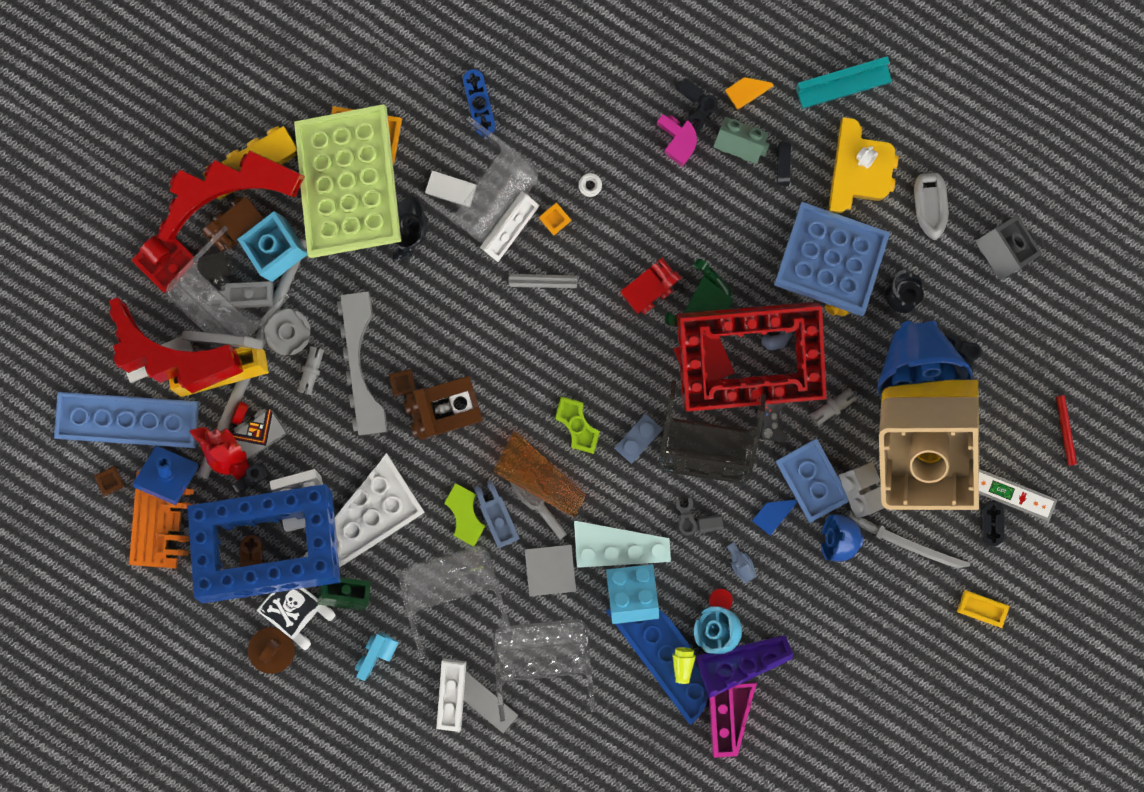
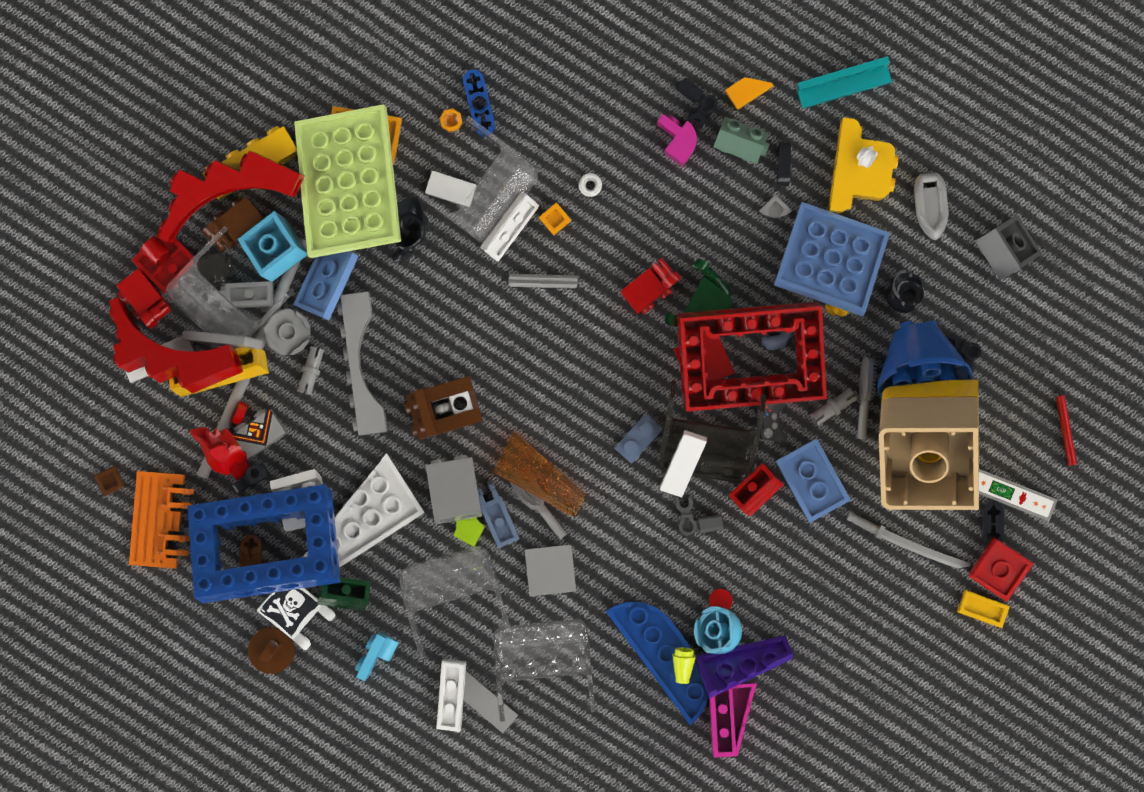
(125, 419): medium blue tile -> none
(144, 297): none -> red hinge
(165, 475): blue tile -> none
(325, 283): none -> medium blue plate
(402, 383): reddish brown tile -> none
(451, 120): none -> light orange tile
(453, 489): none -> light grey panel
(571, 415): lime tile -> none
(612, 546): light aqua wing -> none
(632, 594): medium azure brick -> none
(683, 463): none -> white tile
(741, 564): sand blue piece -> none
(756, 490): none -> red brick
(773, 514): blue tile -> none
(775, 208): none -> light grey tile
(842, 538): blue cylinder -> none
(860, 496): light grey piece -> none
(865, 395): none -> light grey piece
(1000, 569): none -> red tile

